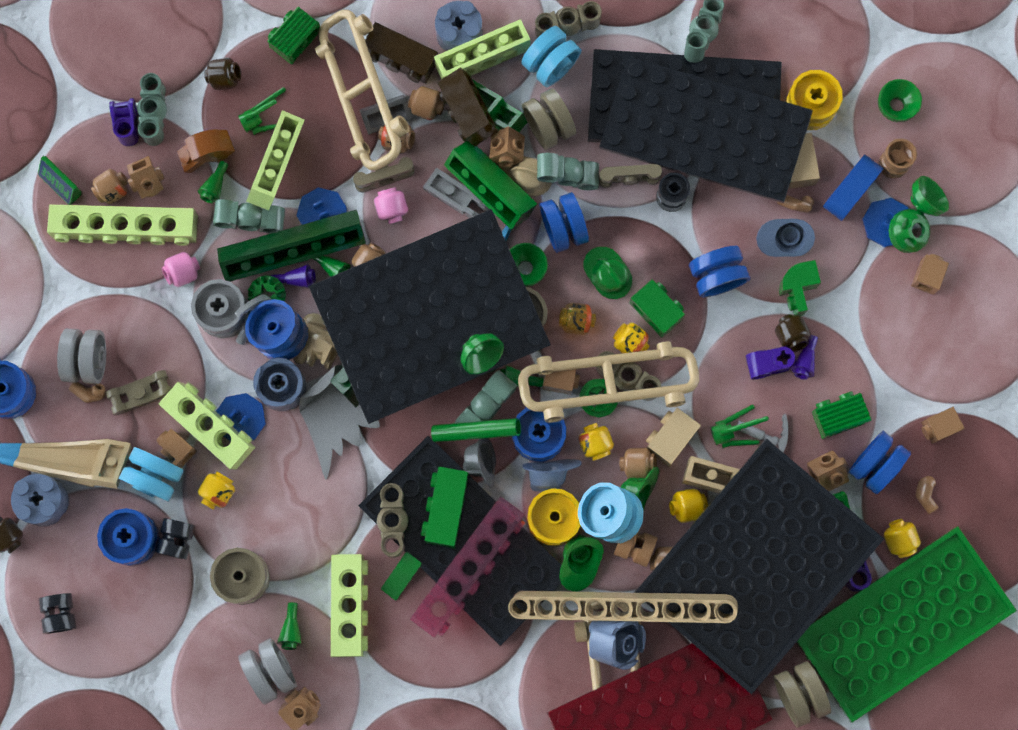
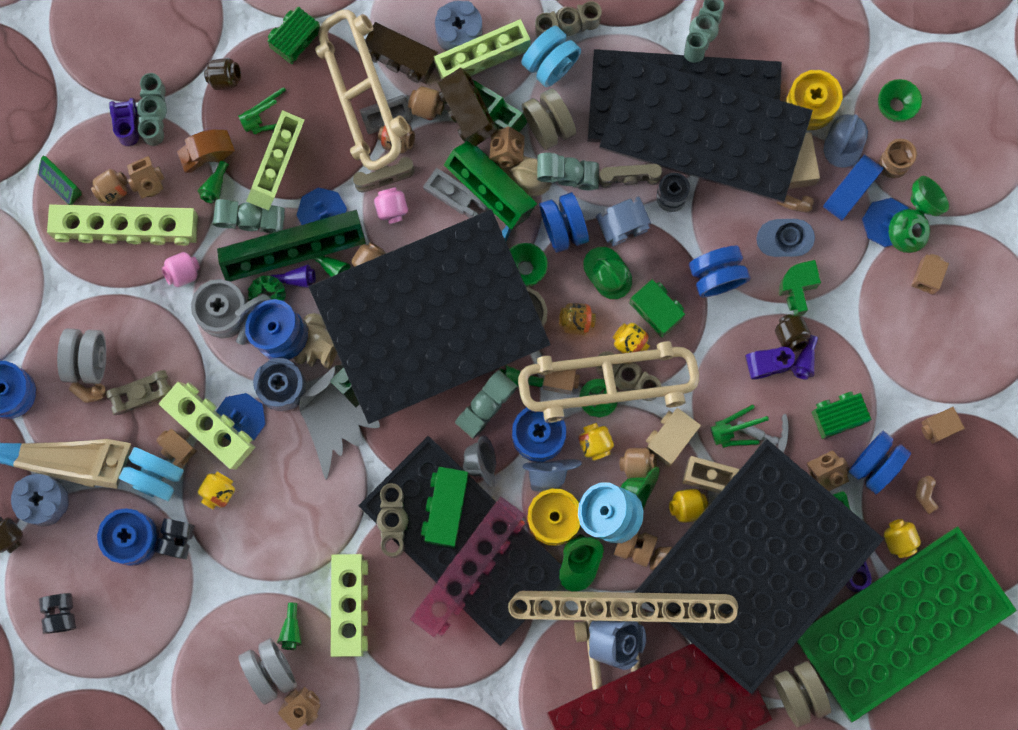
(254, 580): dark tan wheel -> none
(401, 576): green sticker -> none
(476, 430): green piece -> none
(481, 353): green piece -> none
(624, 220): none -> sand blue brick
(845, 140): none -> sand blue piece

